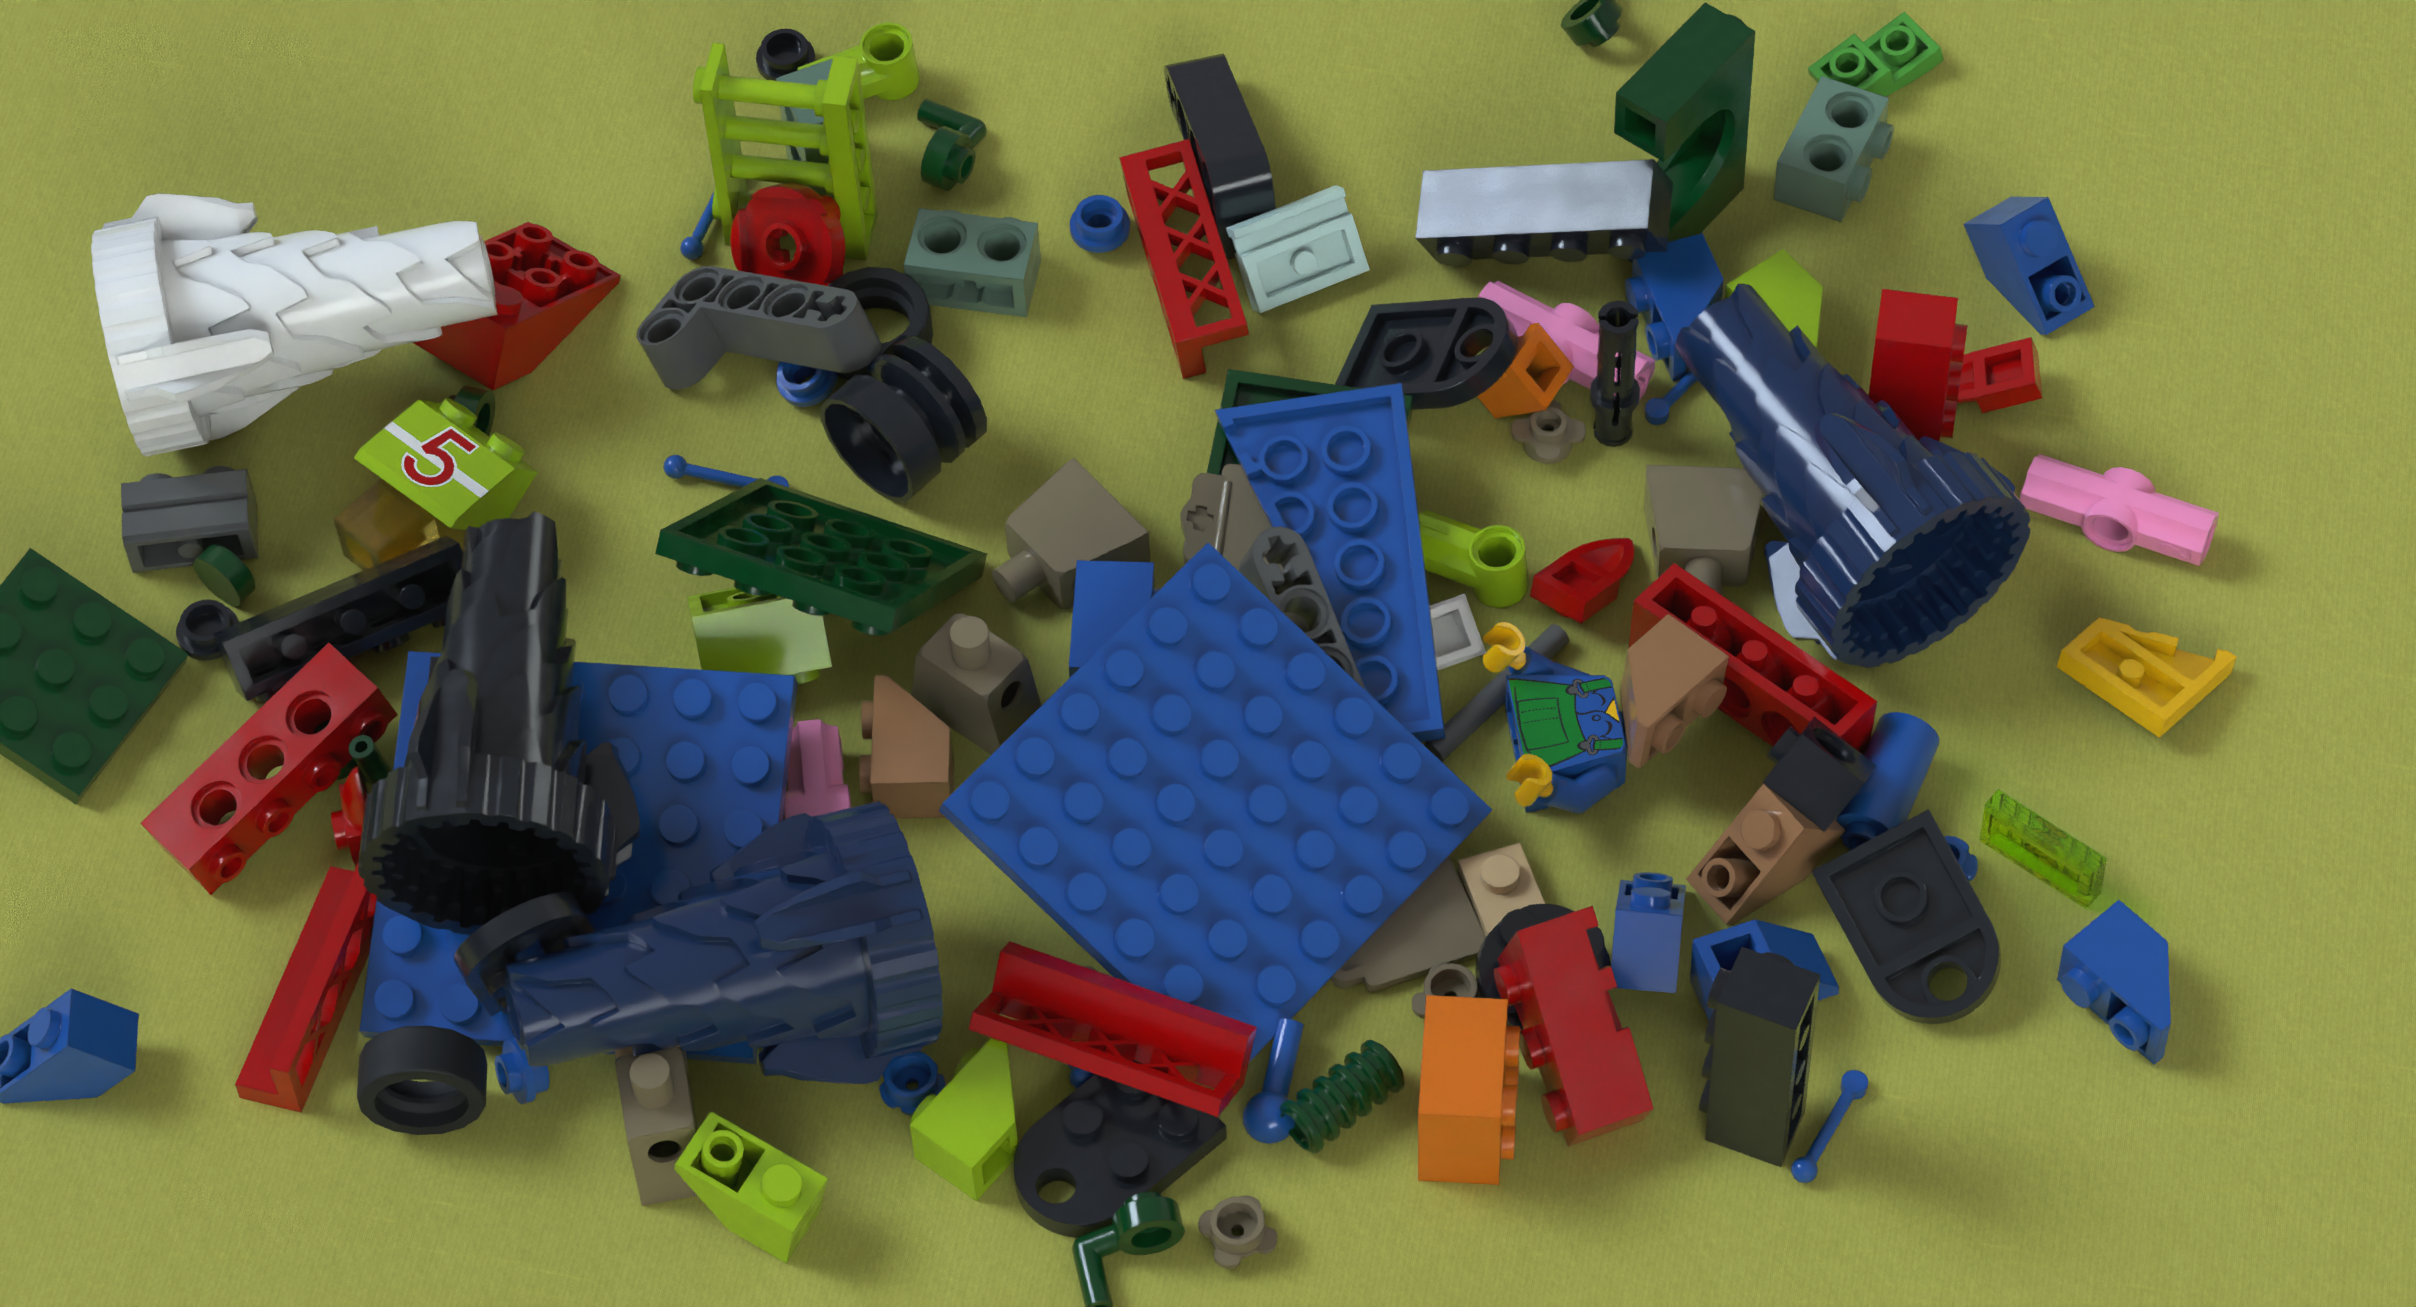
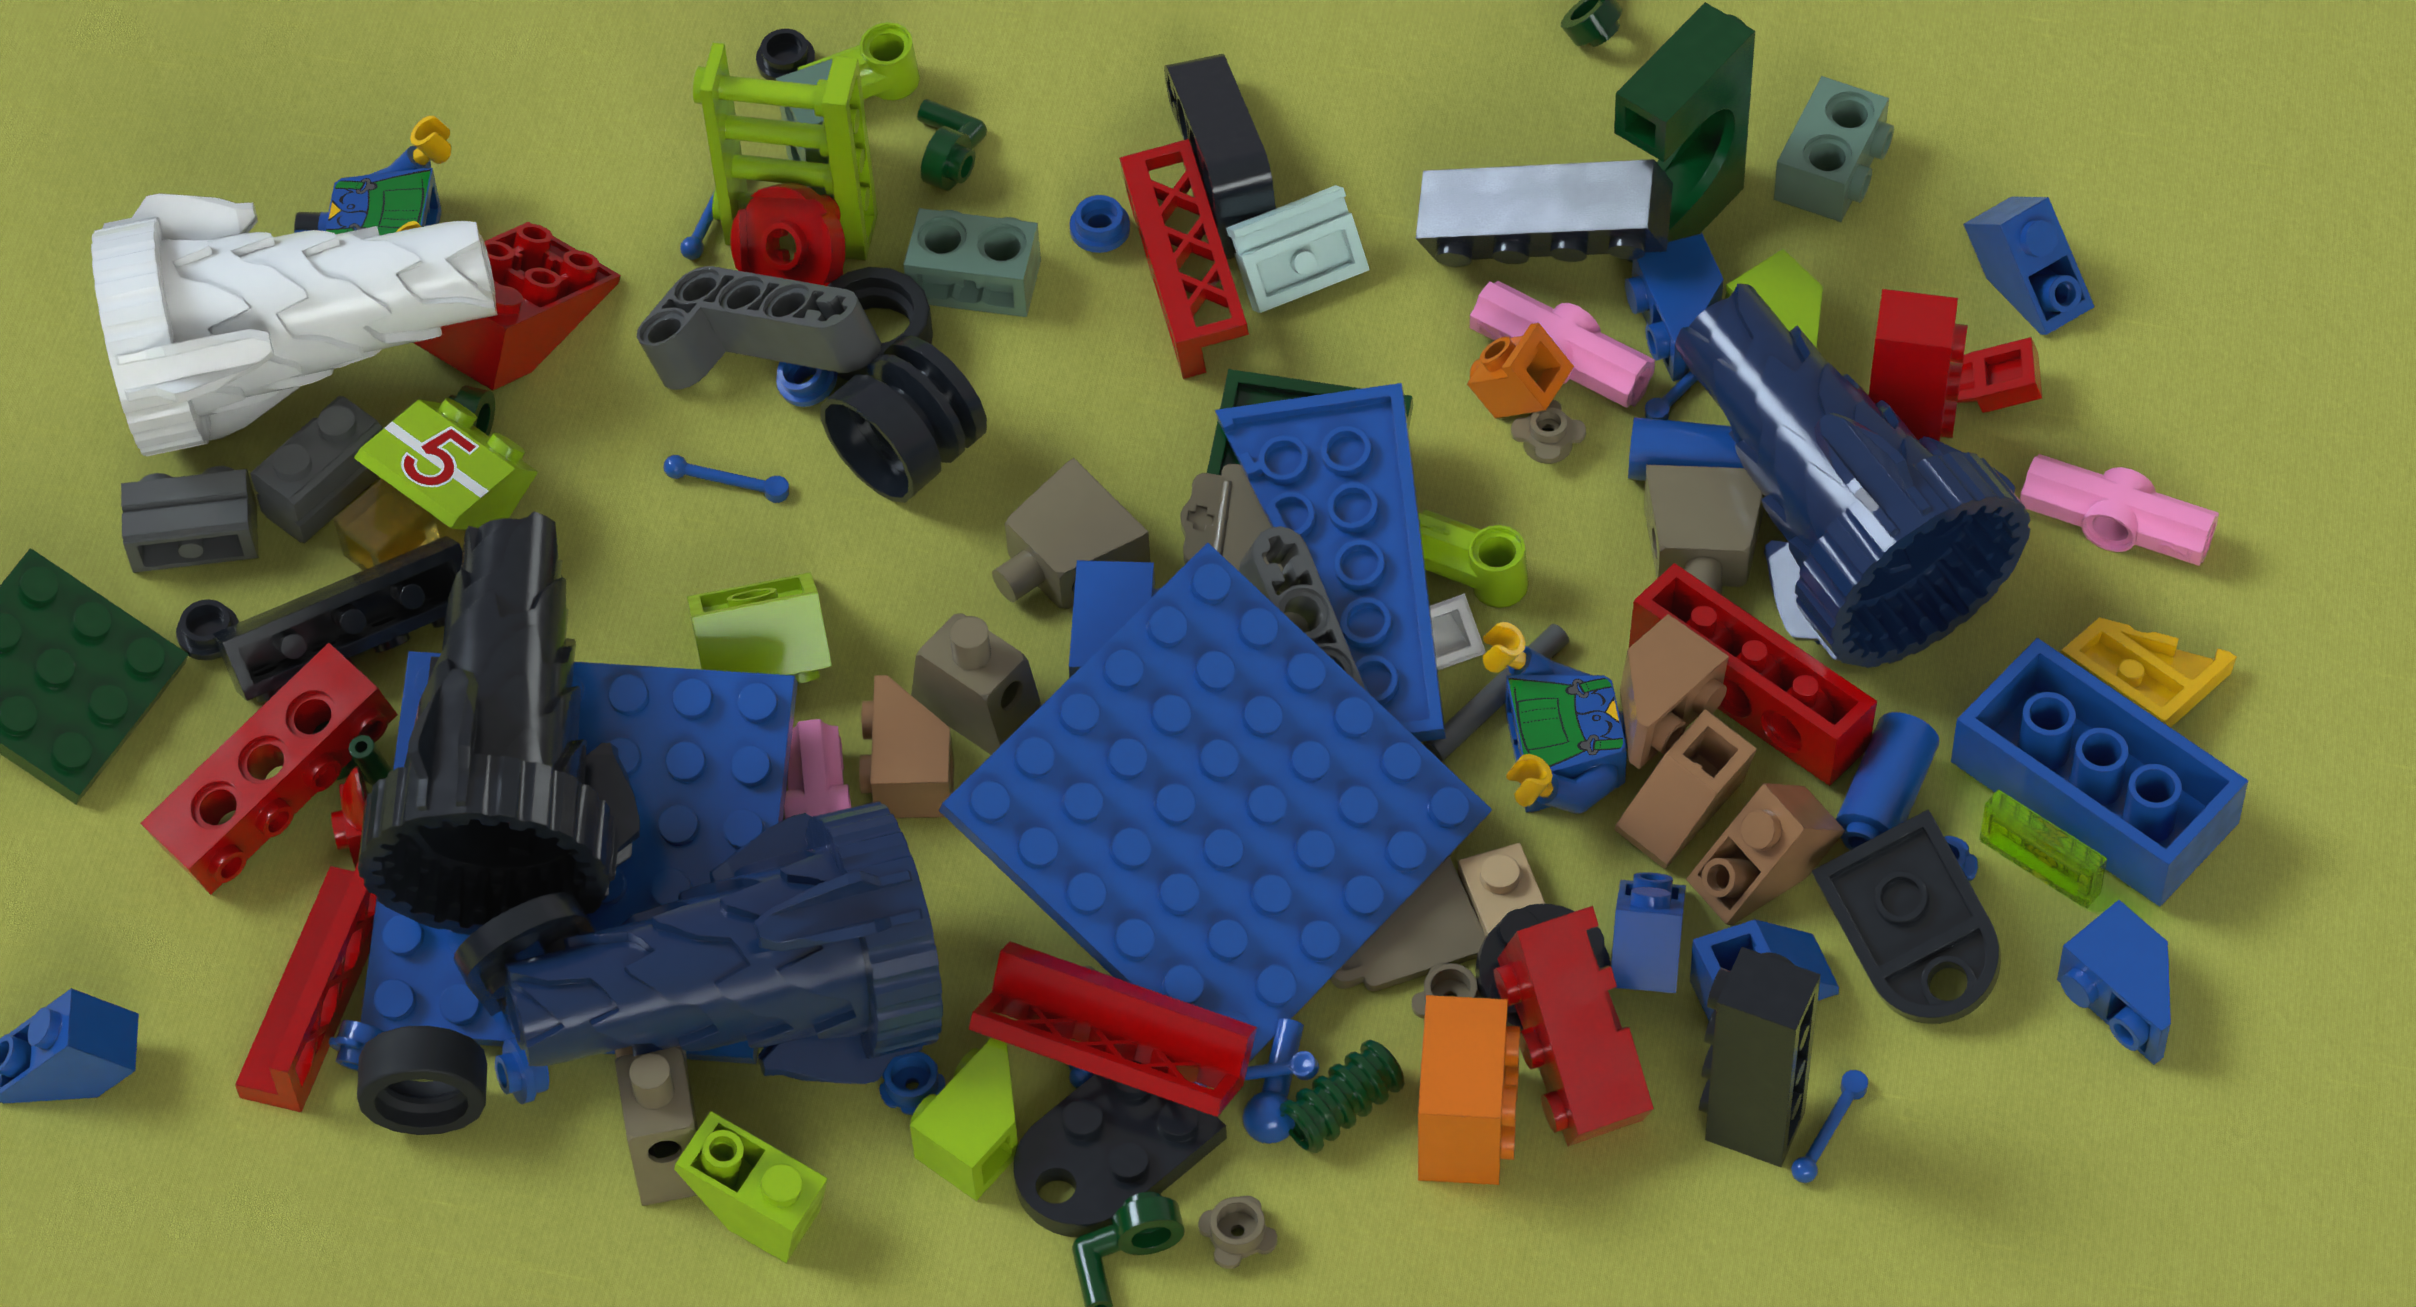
(224, 574): dark green tile -> none
(316, 470): none -> dark grey brick
(351, 1042): none -> blue plate
(393, 197): none -> torso
(820, 556): dark green plate -> none
(1302, 1065): none -> blue hinge
(1432, 350): black plate -> none
(1584, 578): red plate -> none
(1612, 412): black pin -> none
(1679, 445): none -> blue brick
(1686, 789): none -> medium nougat slope
(1817, 772): black brick -> none
(1883, 61): bright green slope -> none
(2099, 770): none -> blue brick

